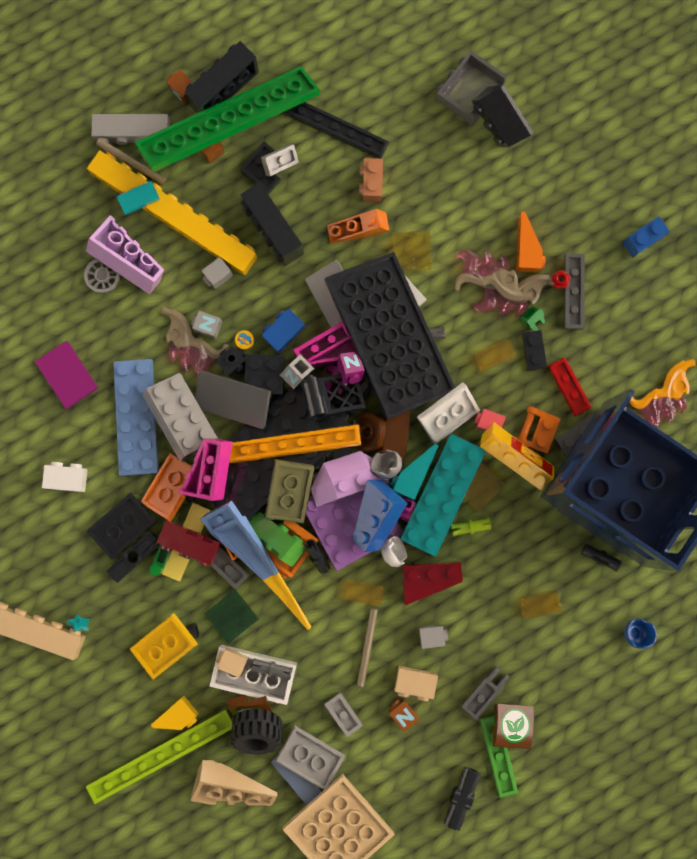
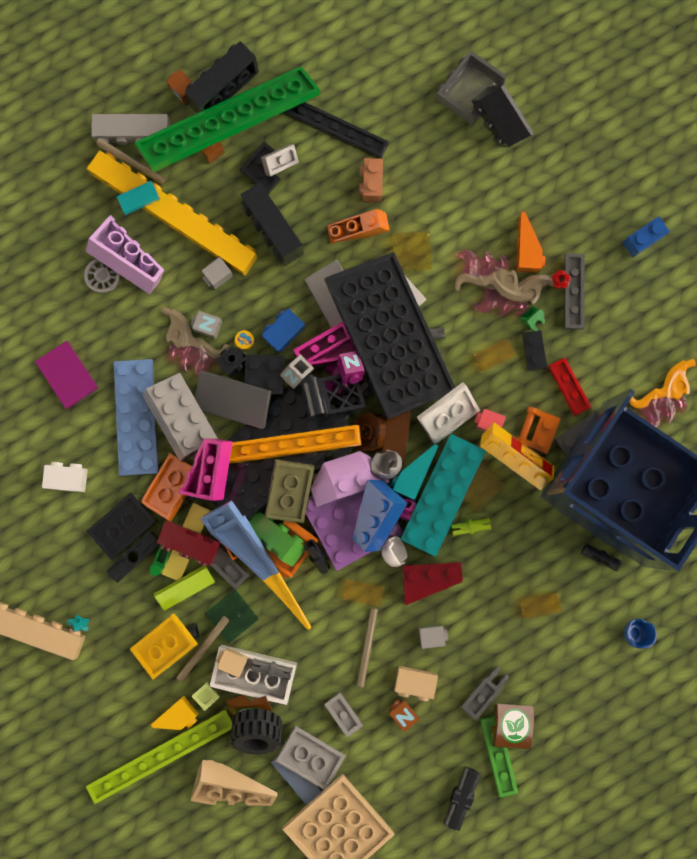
(184, 587): none -> lime tile
(202, 649): none -> dark tan bar
(205, 696): none -> yellowish green plate

